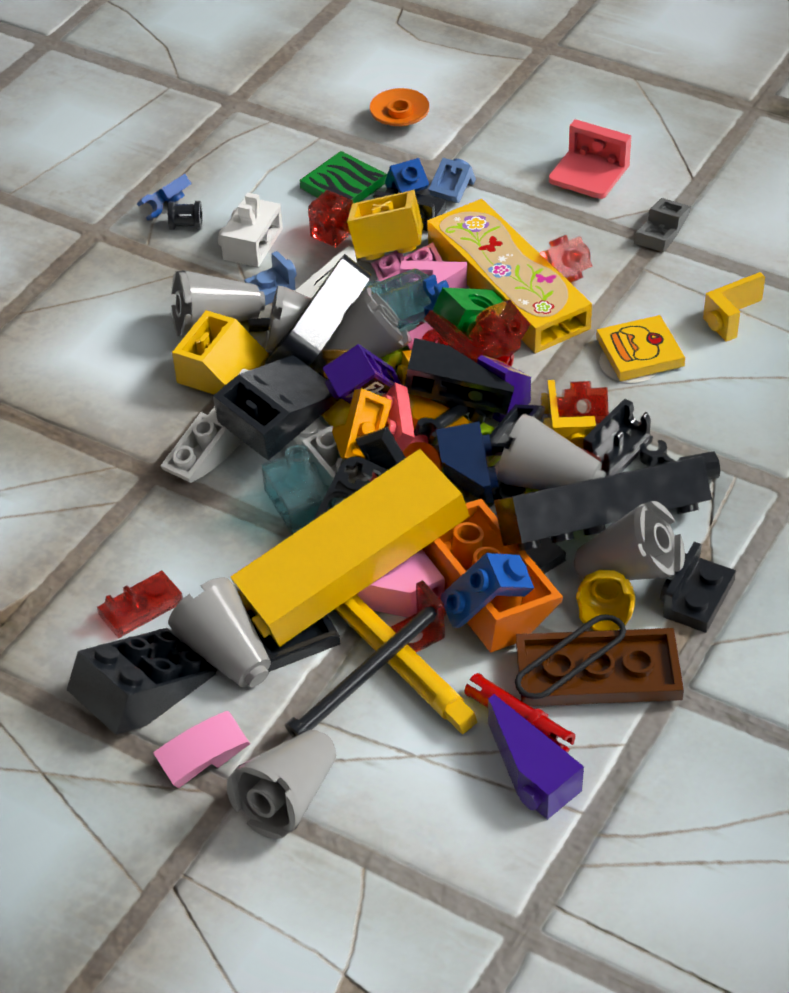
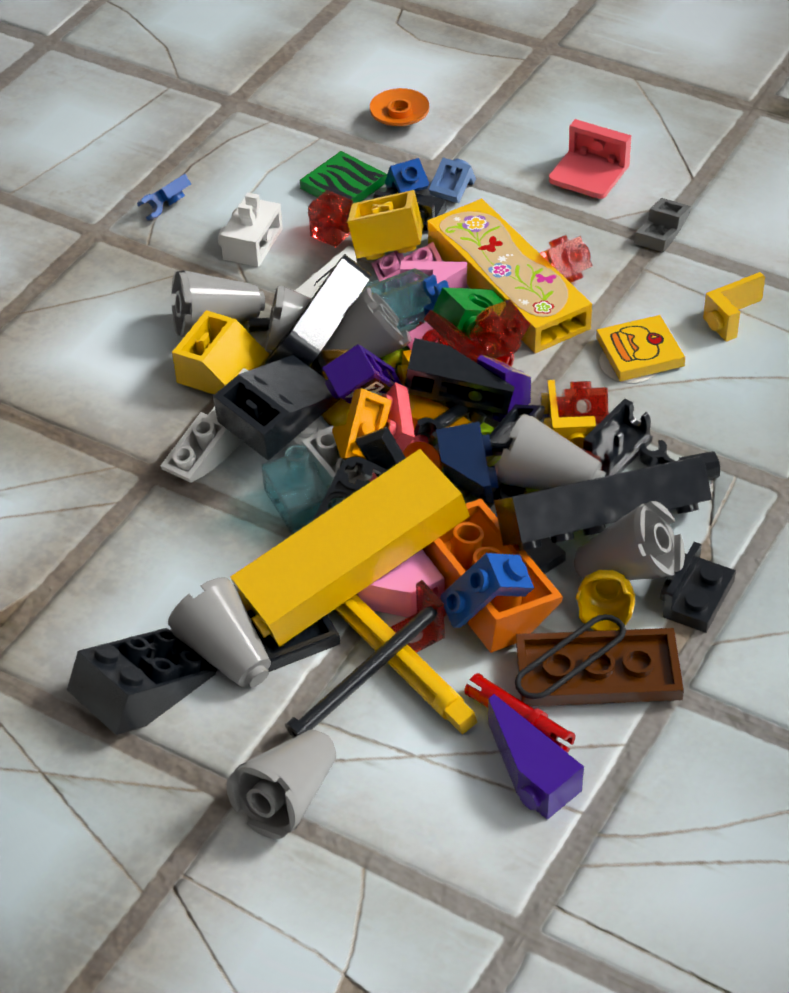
(139, 604): clear red plate -> none
(175, 210): black bush -> none
(200, 746): bright pink slope -> none
(281, 274): medium blue bracket -> none

